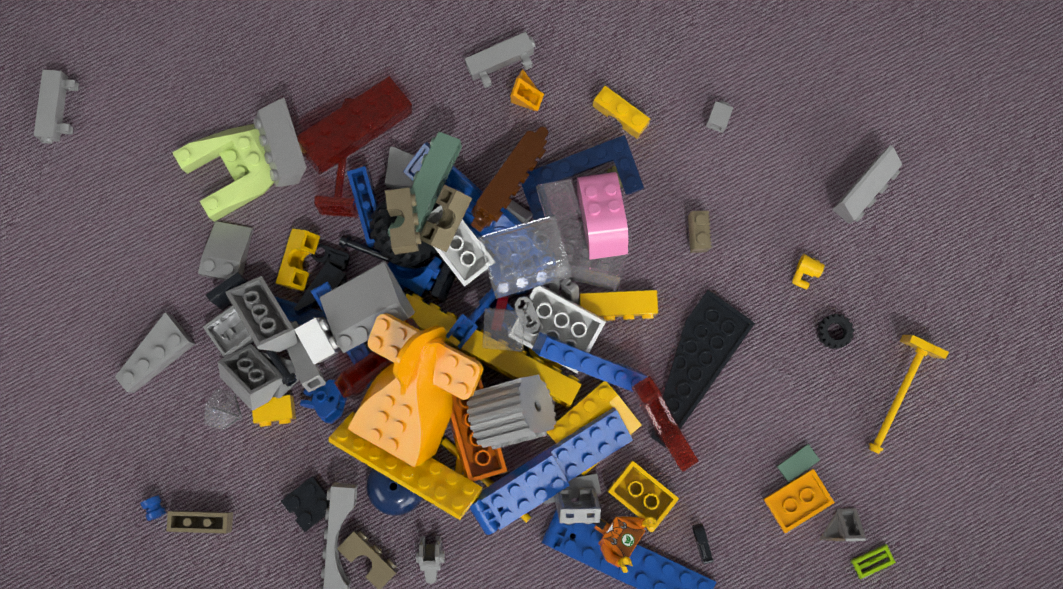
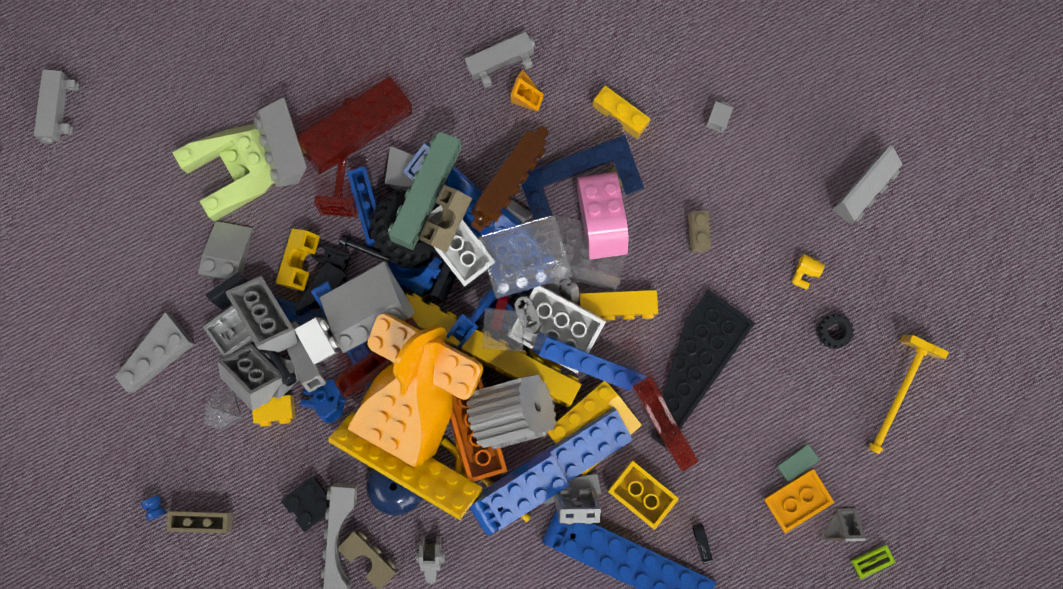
(401, 203): dark tan arch -> none
(558, 200): clear tile -> none
(621, 538): torso -> none

